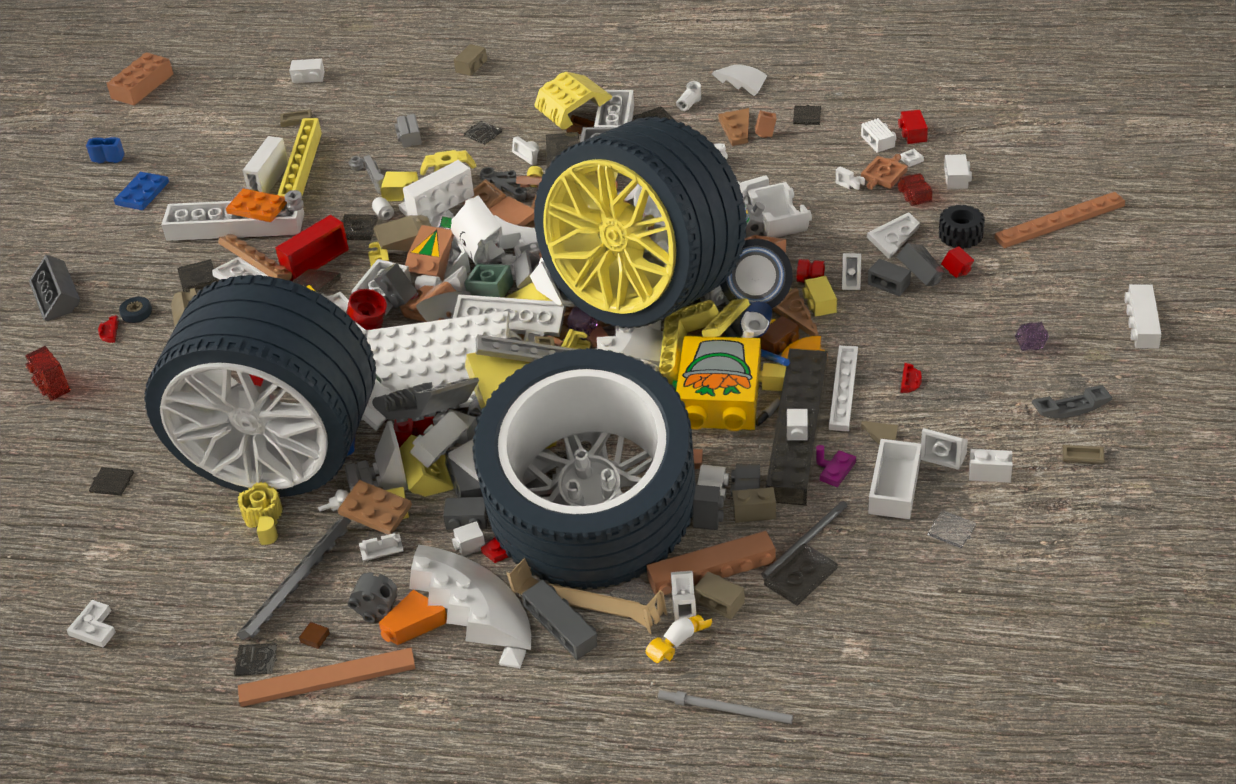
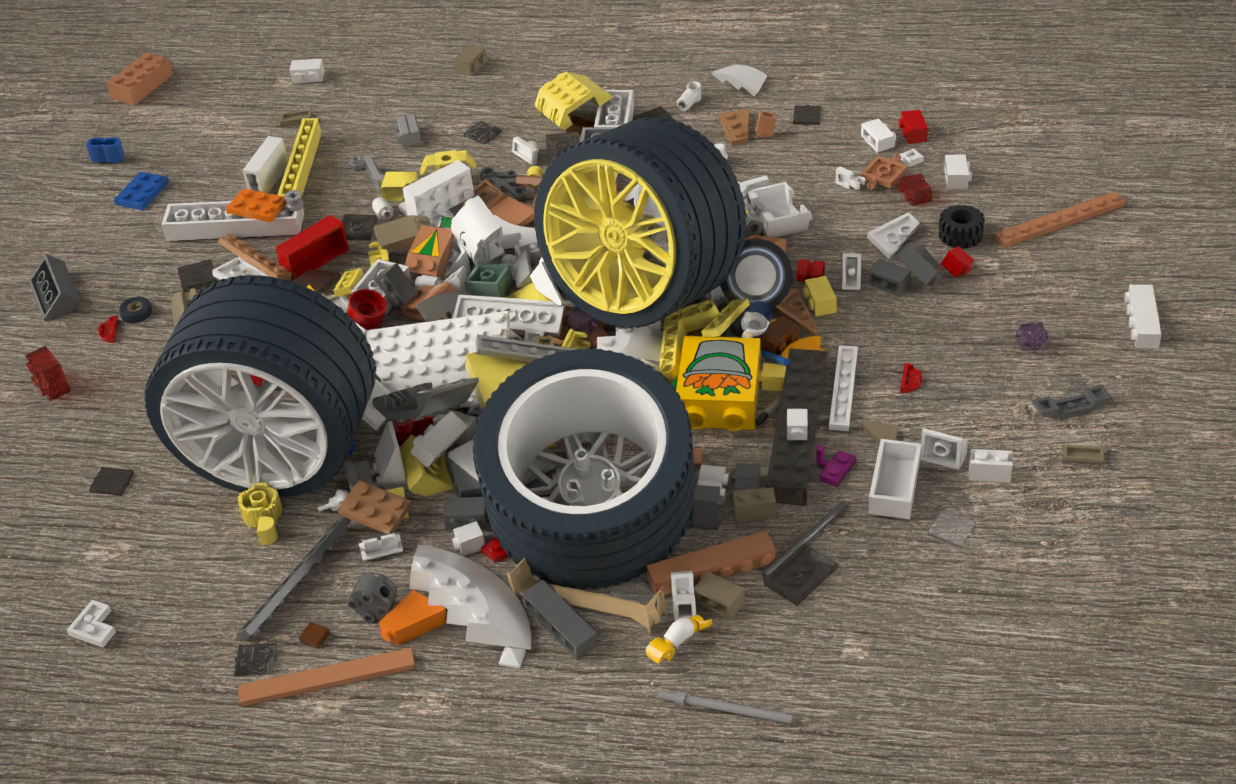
(348, 282): none -> light yellow plate

